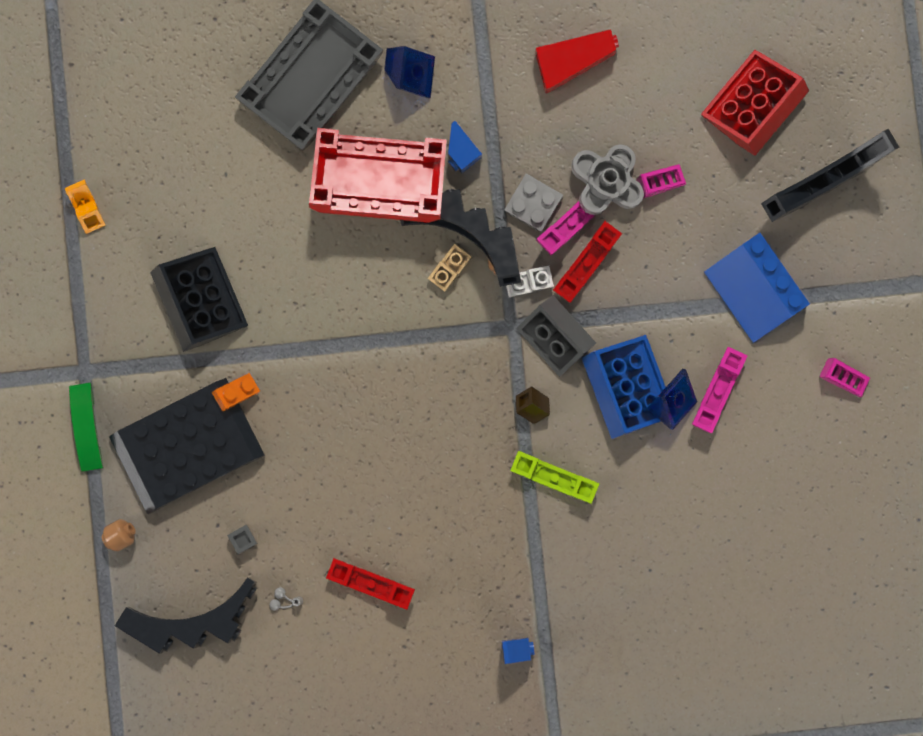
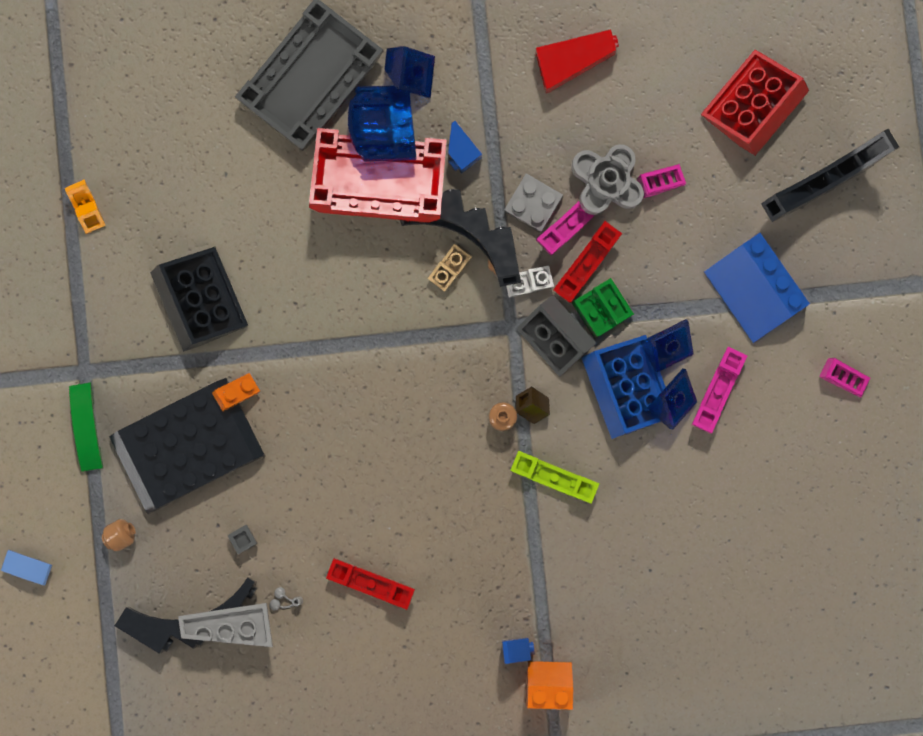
(26, 567): none -> medium blue slope
(235, 625): none -> light grey wing
(382, 124): none -> clear blue slope
(502, 416): none -> medium nougat head
(549, 685): none -> orange slope
(602, 308): none -> green slope
(669, 346): none -> clear blue slope

